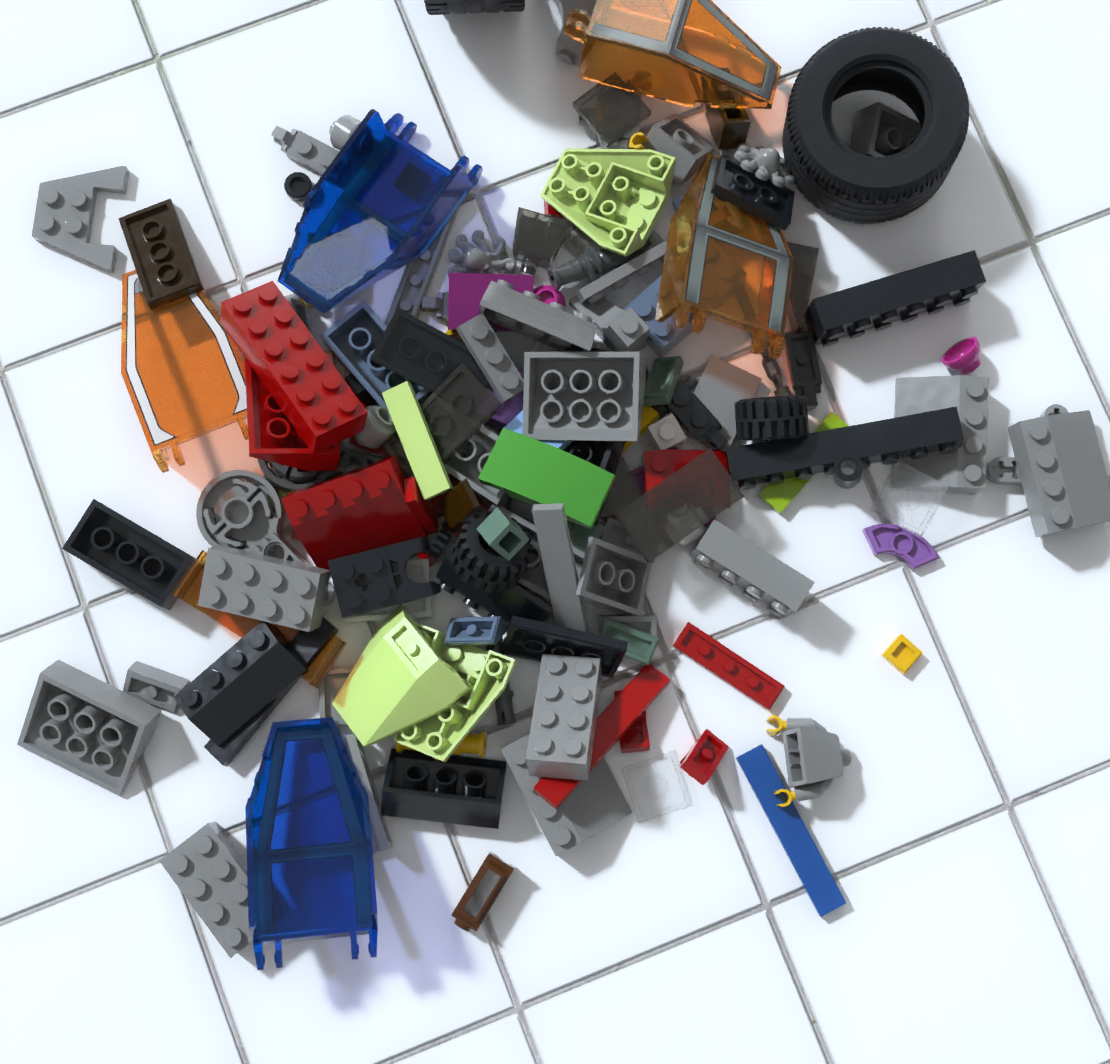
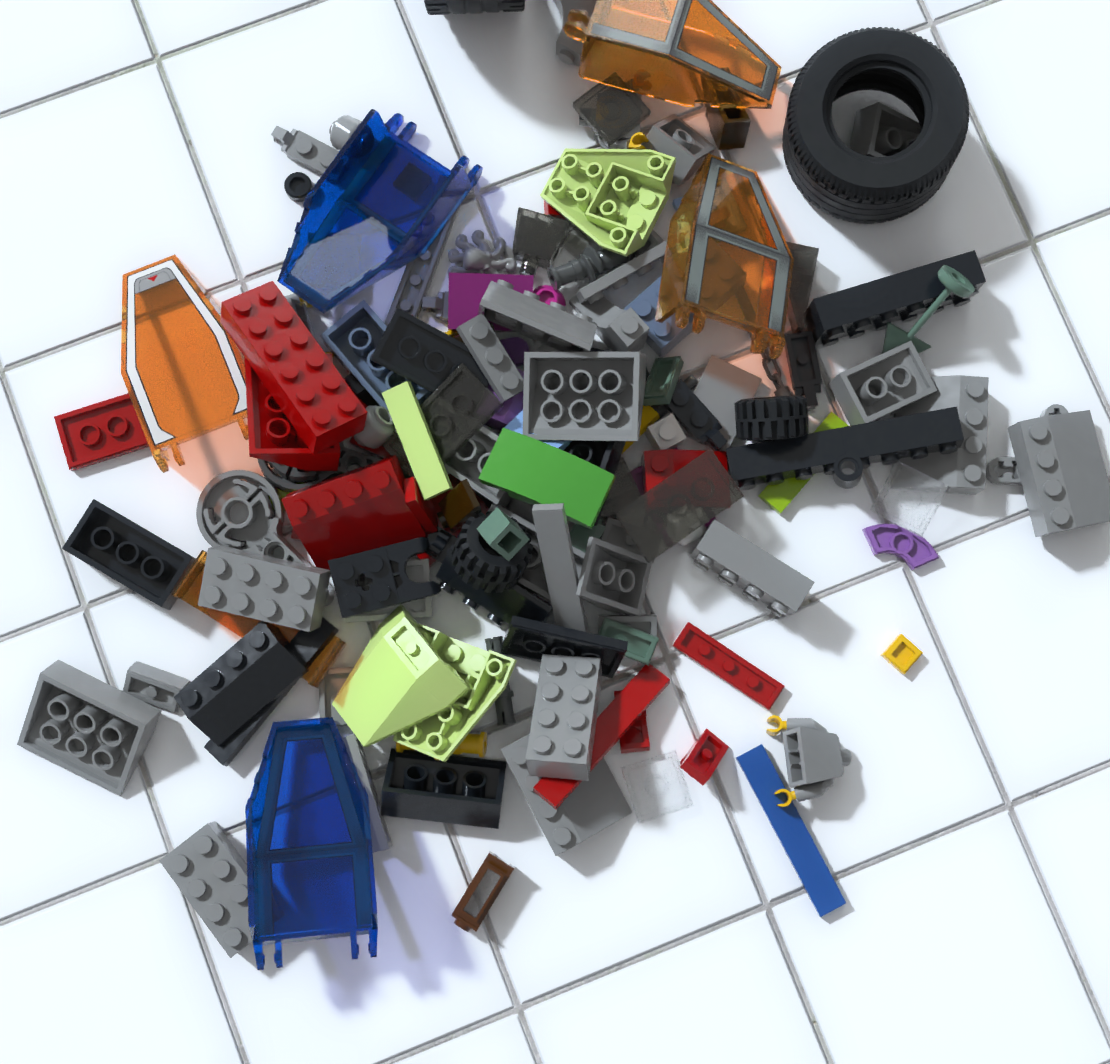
(67, 210): light grey wing -> none
(100, 432): none -> red tile
(160, 254): dark brown tile -> none
(475, 630): sand blue slope -> none
(515, 348): none -> medium lavender tile
(752, 194): black plate -> none
(765, 162): light grey animal -> none
(882, 385): none -> light grey slope
(955, 283): none -> sand green piece
(963, 356): dark pink piece -> none

